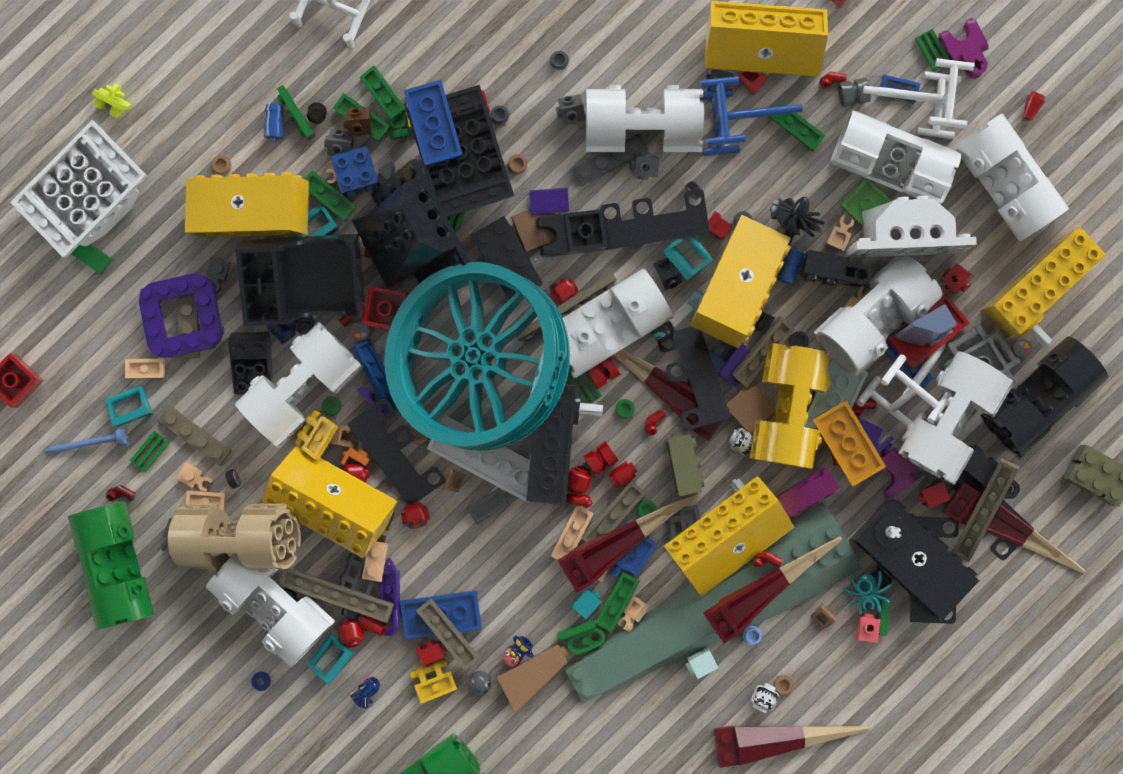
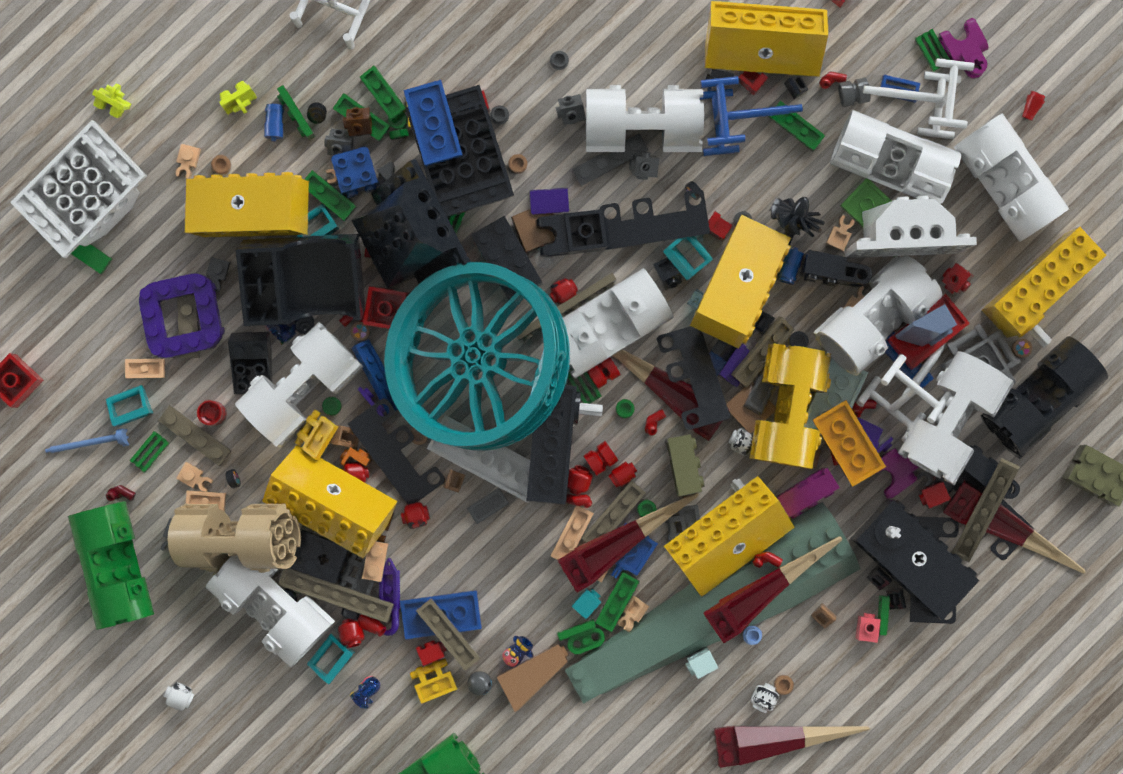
(178, 696): none -> white head
(187, 157): none -> light nougat plate
(211, 413): none -> red wheel
(237, 100): none -> neon yellow hips
(267, 681): clear blue plate -> none
(310, 561): none -> black brick
(663, 332): black piece -> none
(759, 395): none -> dark grey tile
(796, 86): none -> black slope
(868, 592): teal animal -> none
(897, 599): none -> black slope

